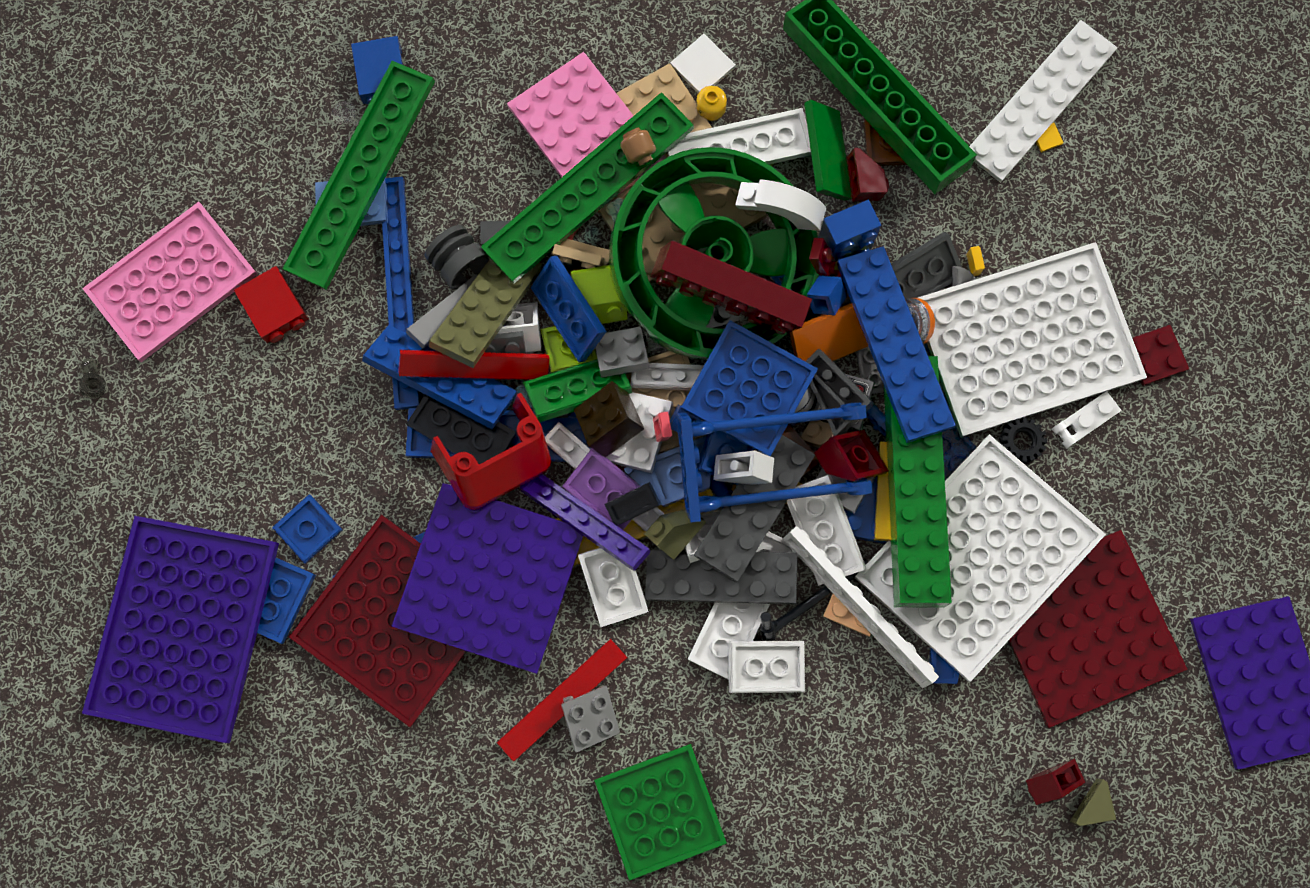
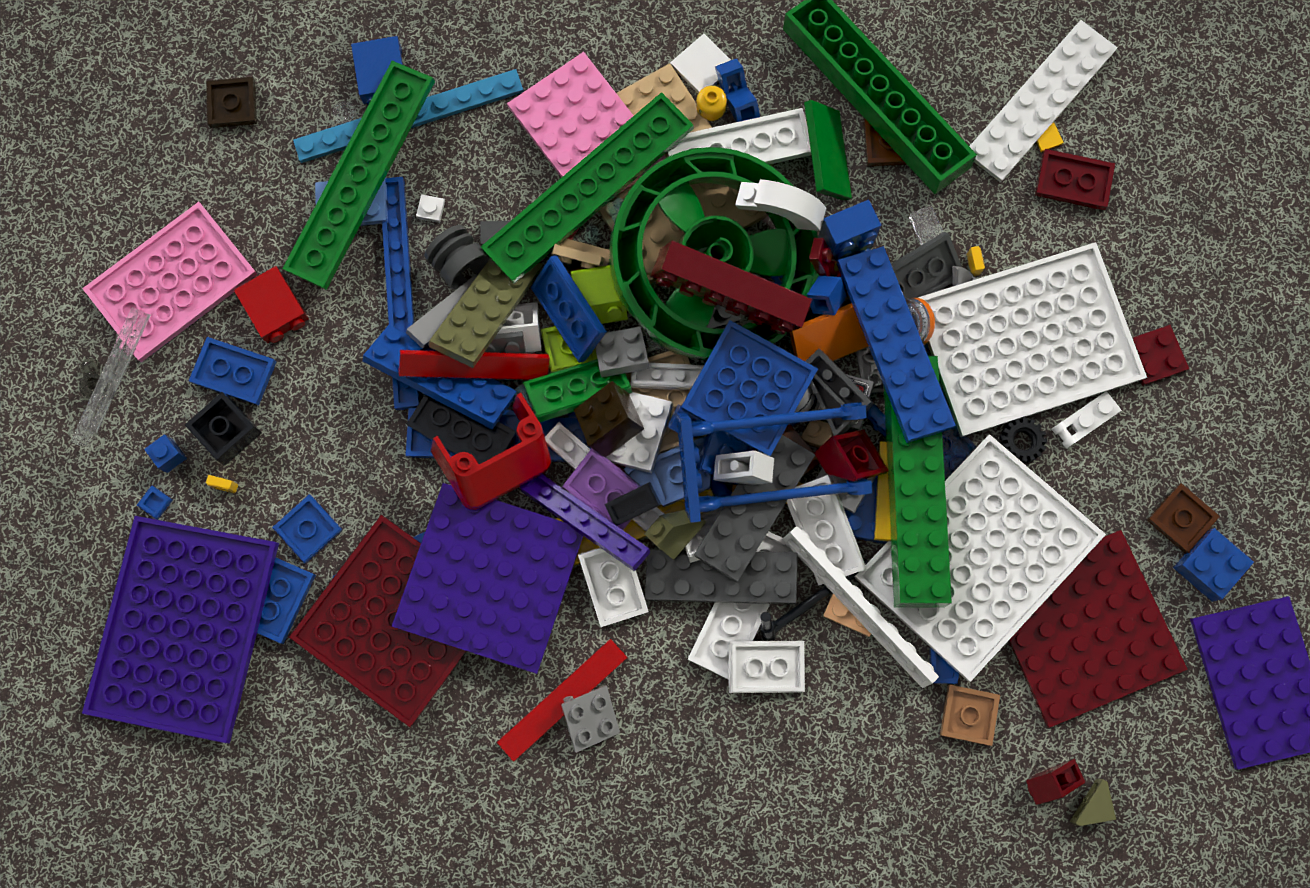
(110, 378): none -> clear tile
(154, 502): none -> blue tile
(165, 453): none -> blue brick
(221, 484): none -> yellow tile
(223, 428): none -> black brick
(231, 102): none -> dark brown plate
(232, 371): none -> blue plate
(430, 208): none -> white plate
(433, 109): none -> dark azure plate
(638, 146): medium nougat head -> none
(660, 812): green plate -> none
(662, 427): coral tile -> none
(739, 98): none -> blue brick
(866, 177): dark red slope -> none
(925, 224): none -> clear plate
(970, 715): none -> medium nougat plate
(1075, 179): none -> dark red plate
(1183, 518): none -> reddish brown plate
(1213, 565): none -> blue brick

